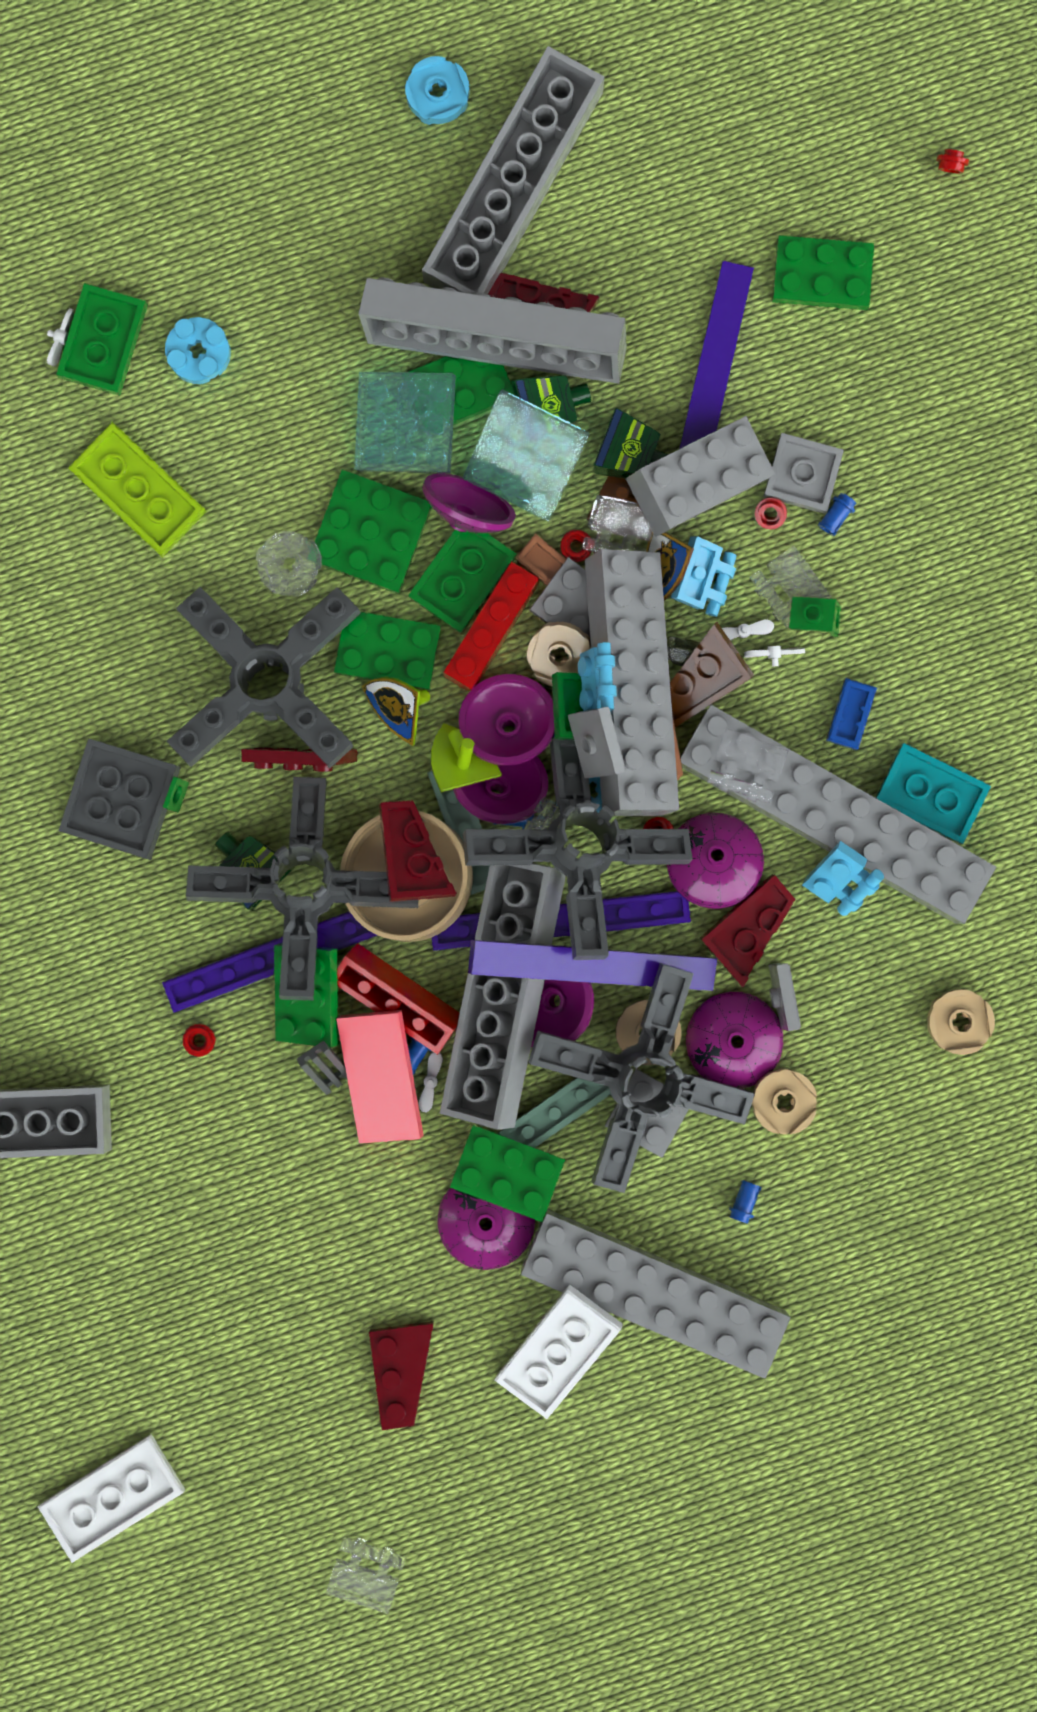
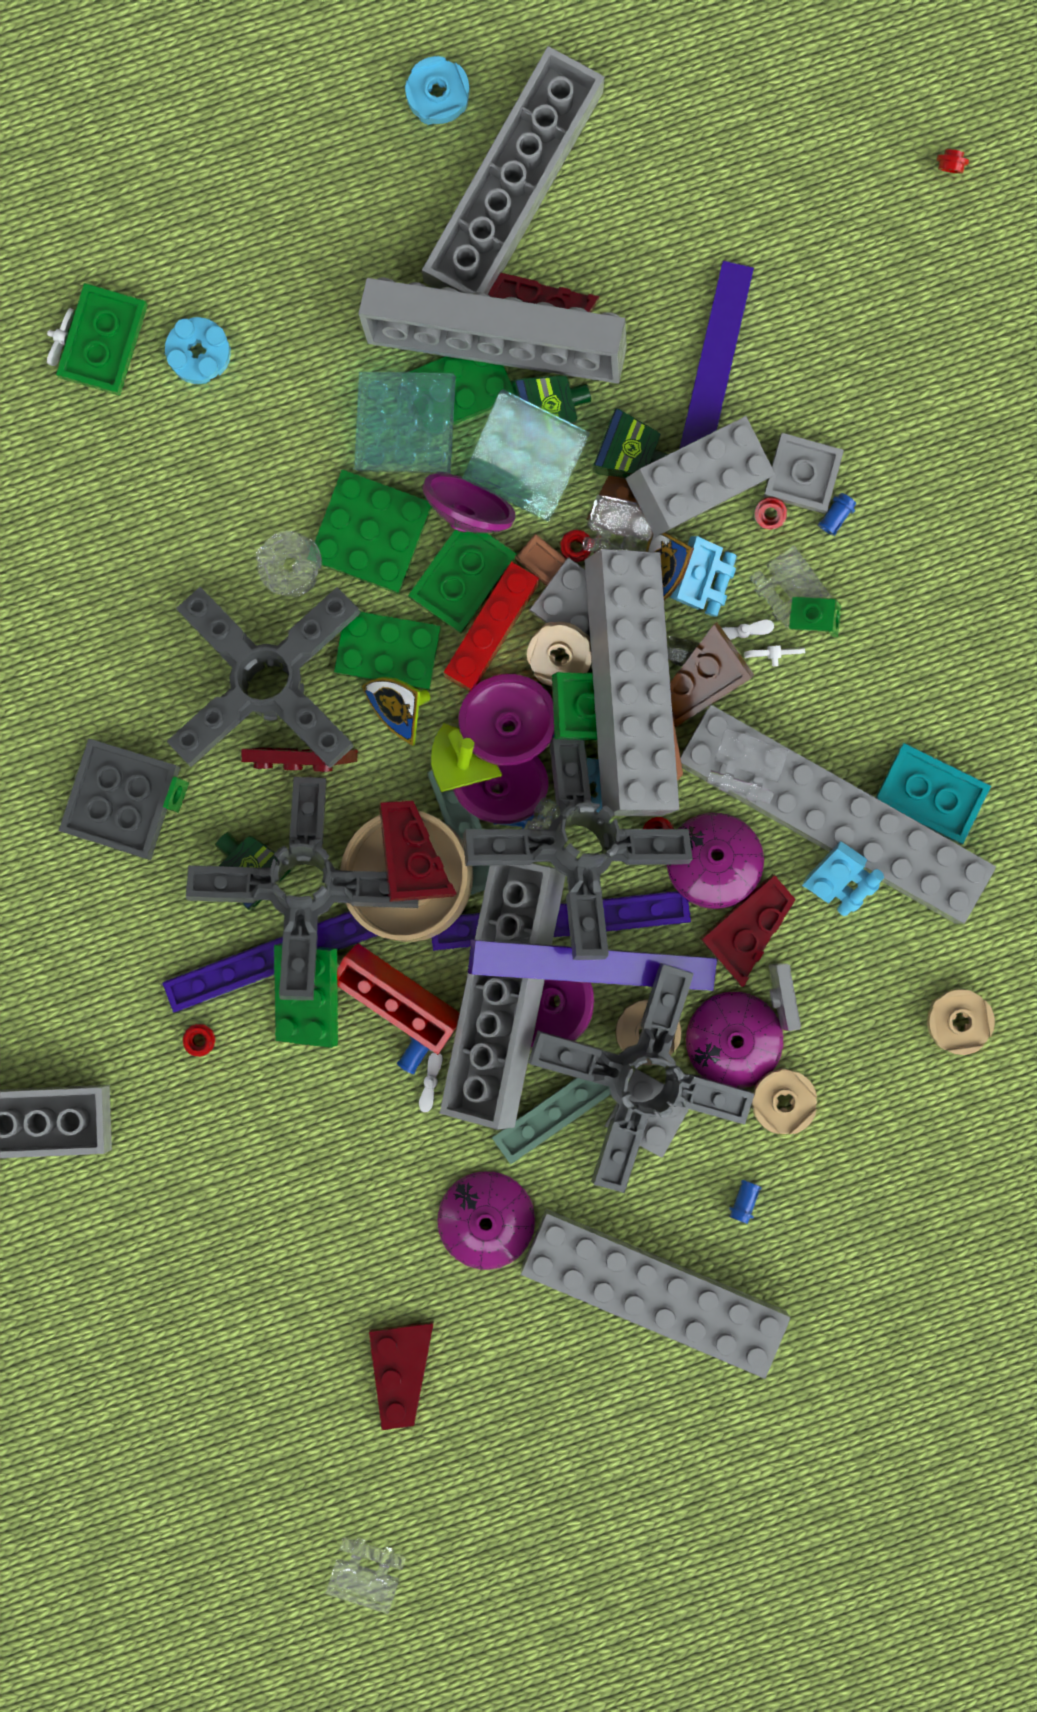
(111, 1498): white tile -> none
(137, 489): lime tile -> none
(333, 1078): dark grey tile -> none
(380, 1076): coral tile -> none
(507, 1173): green plate -> none
(558, 1351): white tile -> none
(596, 677): medium azure plate -> none
(596, 742): light grey plate -> none
(823, 272): green plate -> none
(851, 714): blue plate -> none

